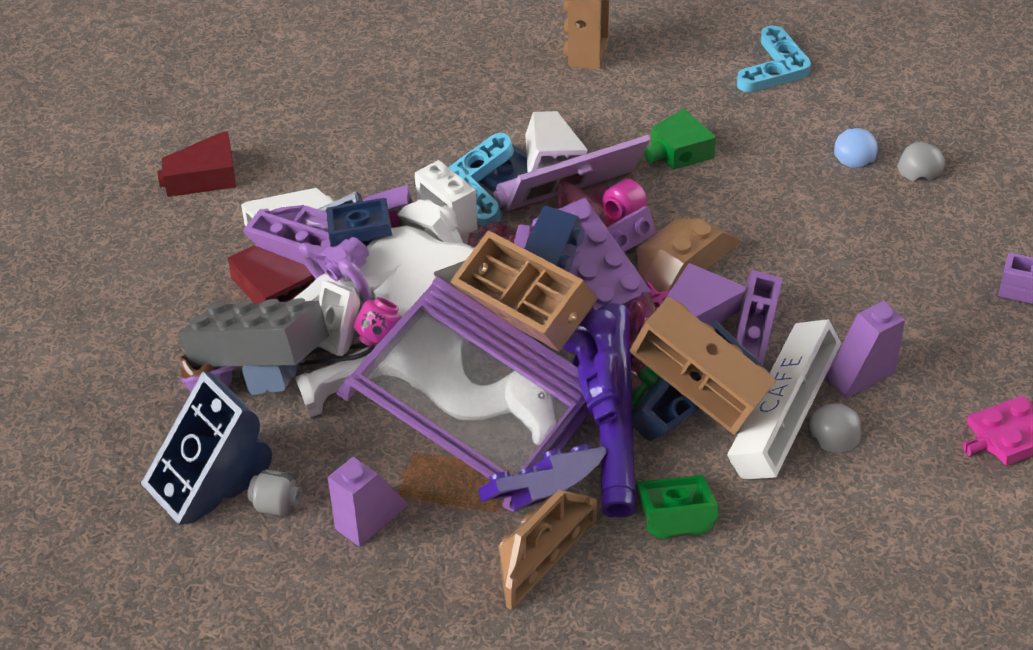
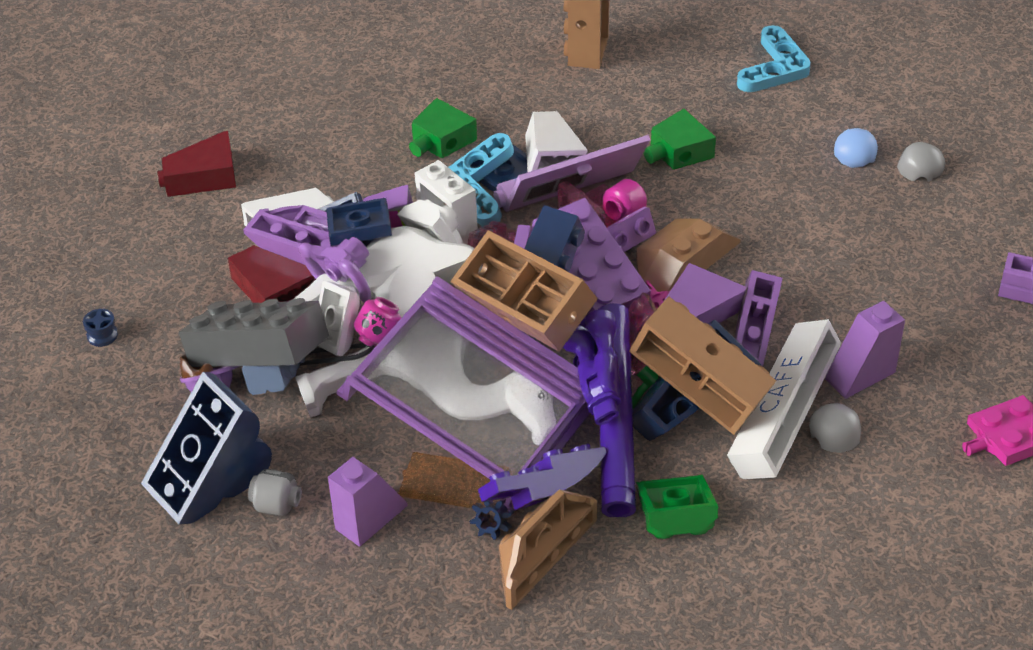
(100, 327): none -> dark blue wheel
(442, 130): none -> green torso
(501, 517): none -> dark blue gear

